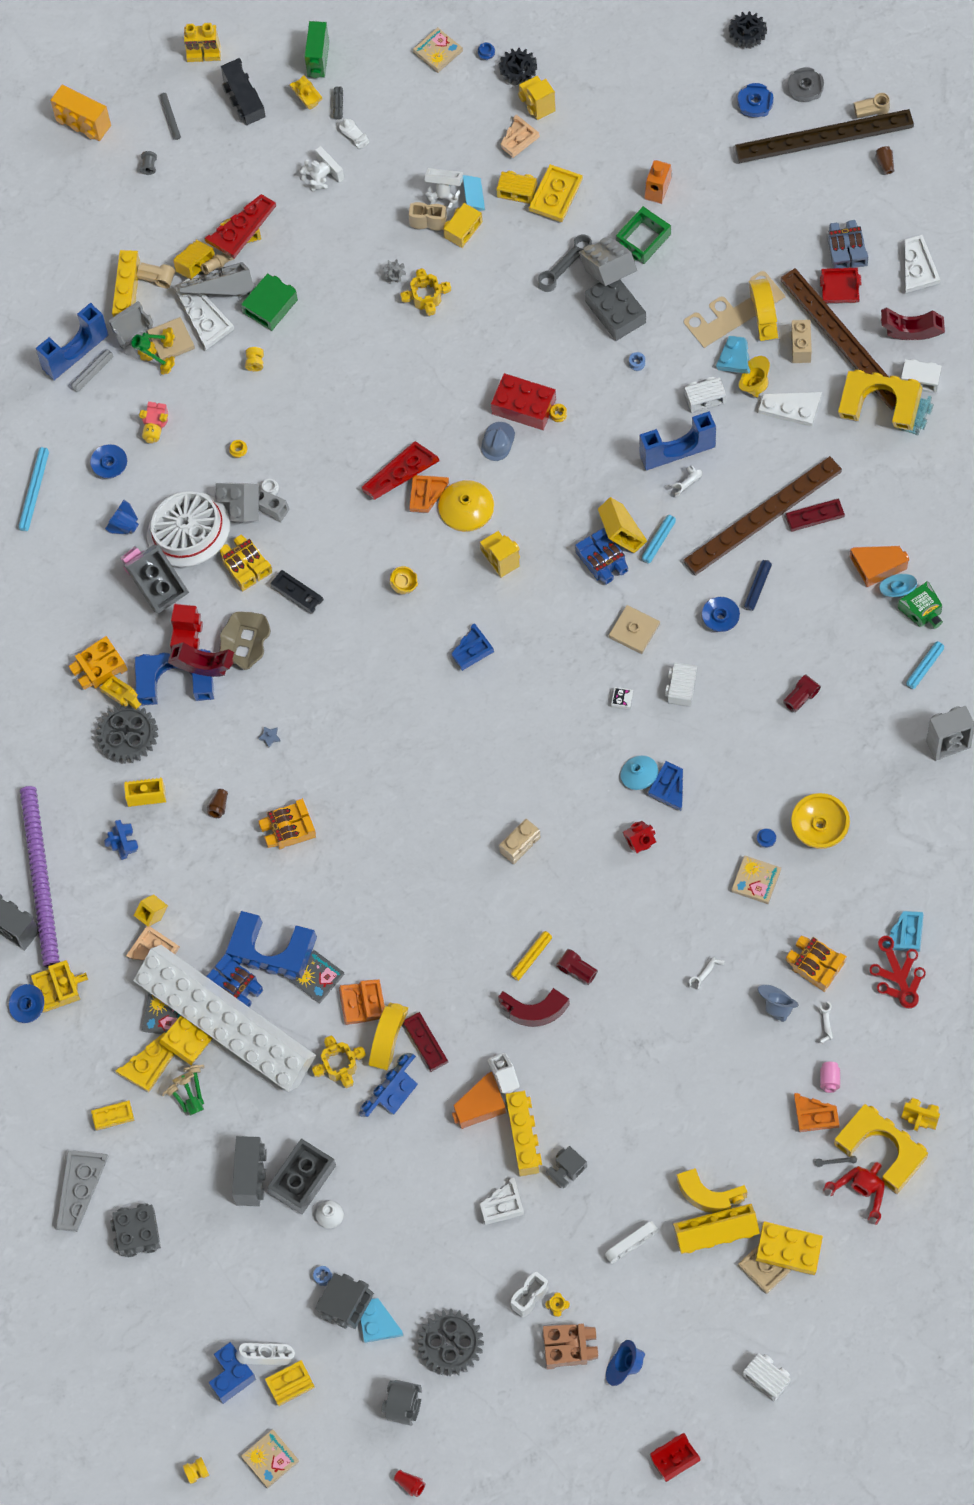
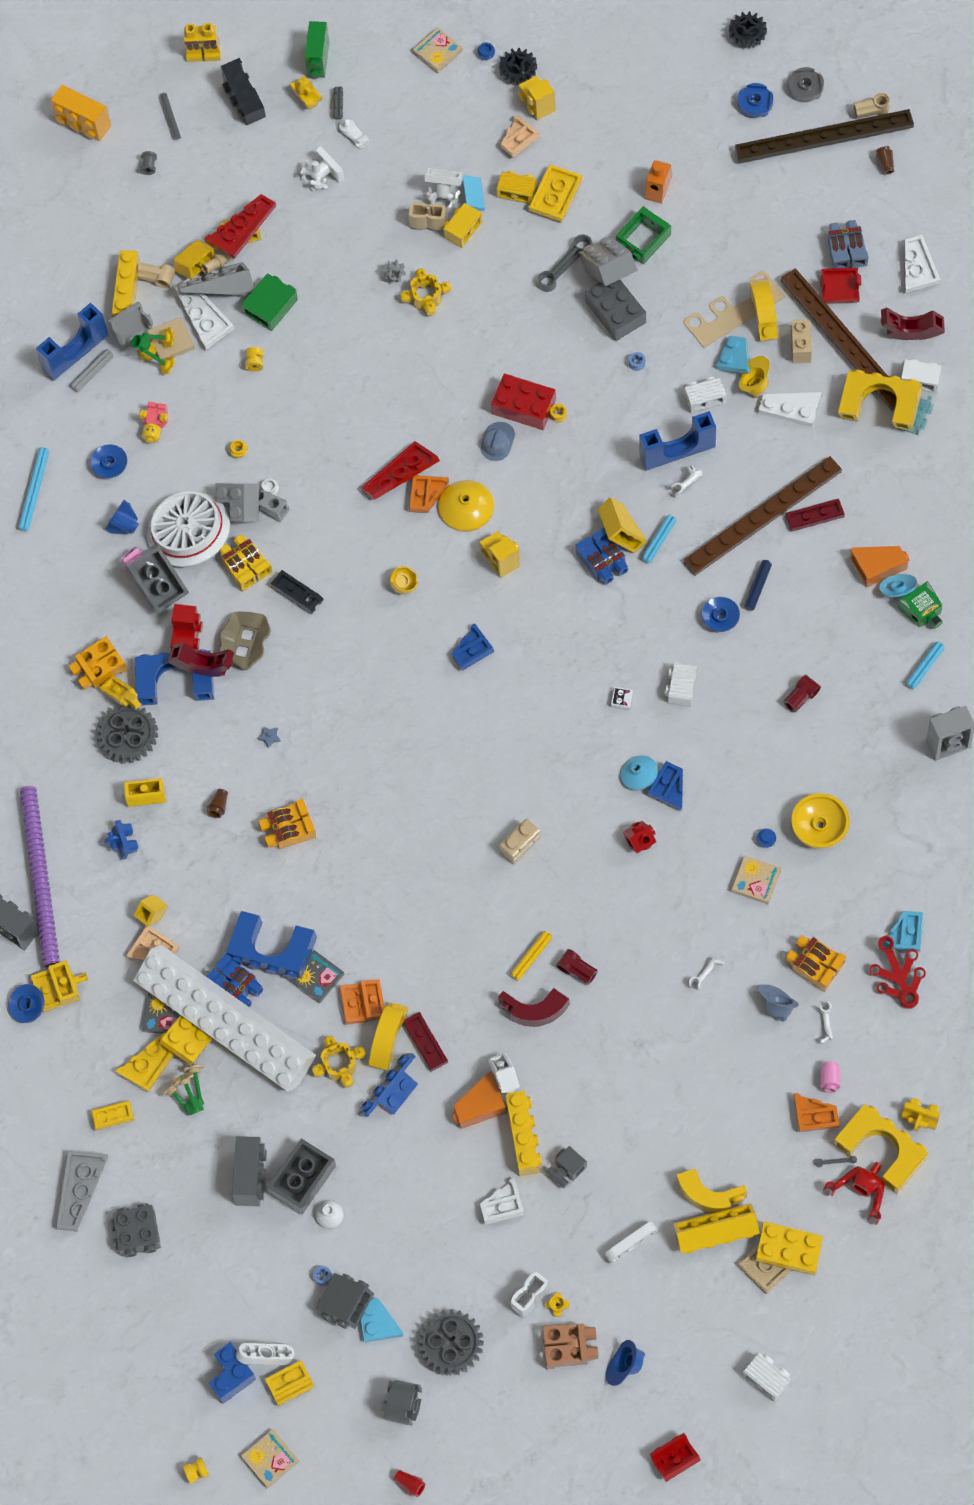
(634, 629): tan plate -> none

